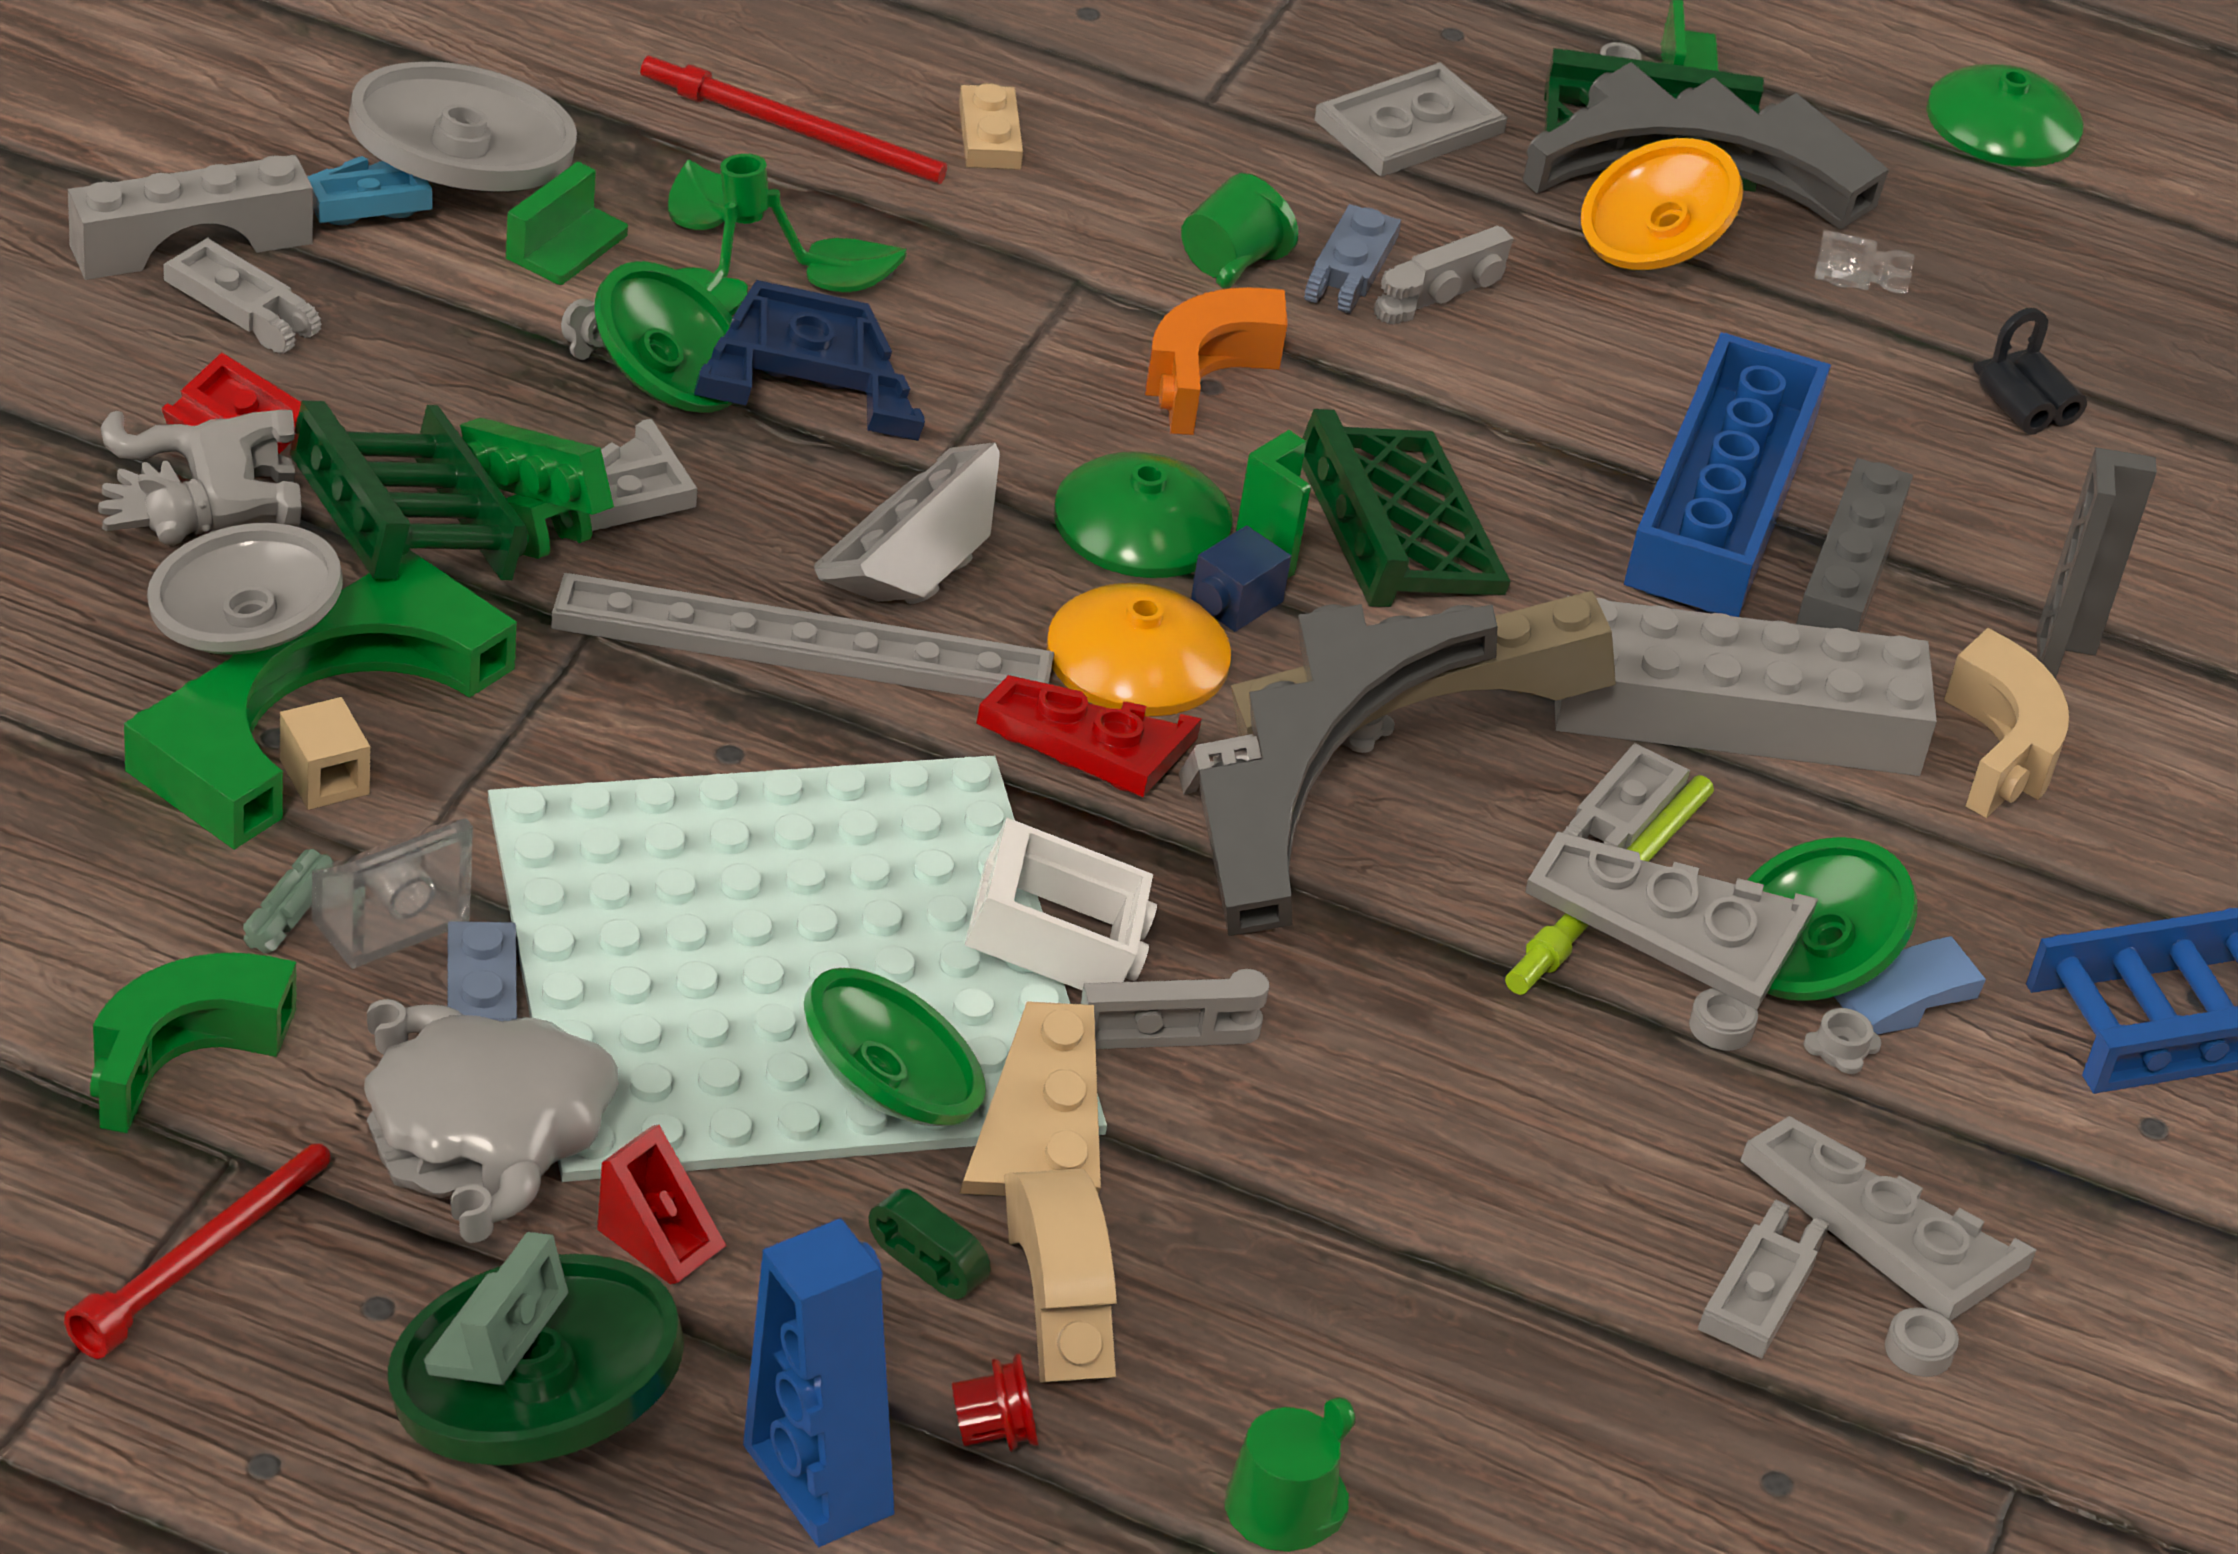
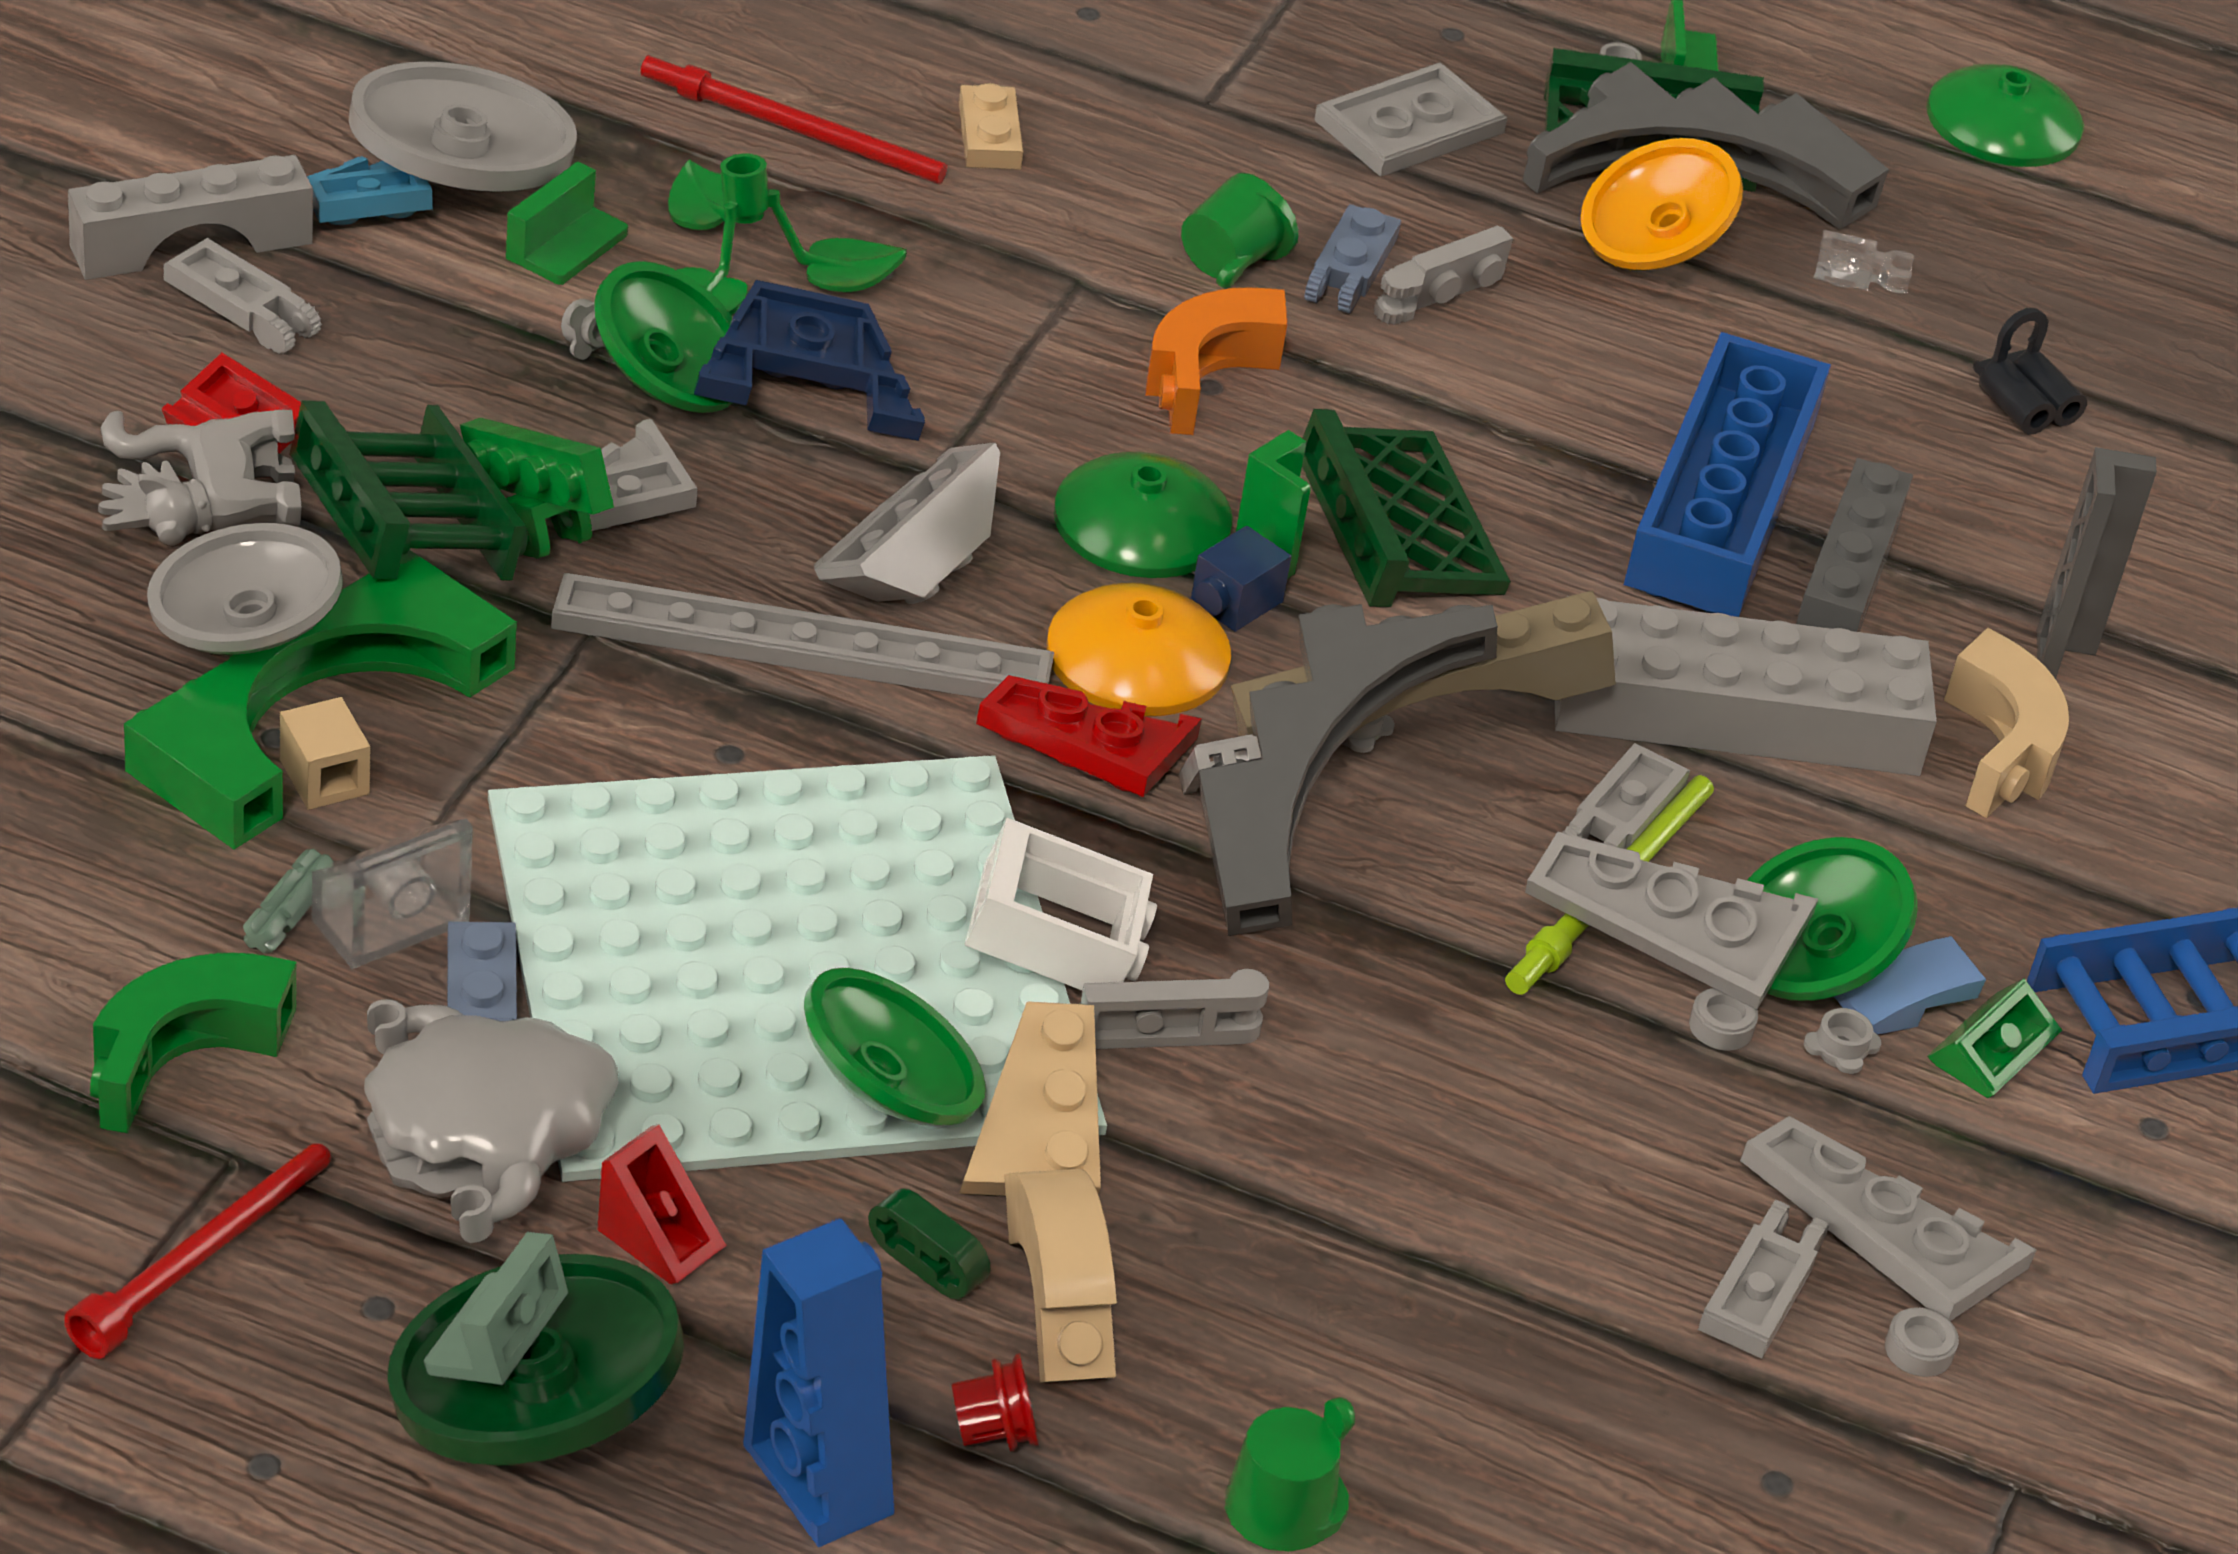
(1997, 1039): none -> green slope

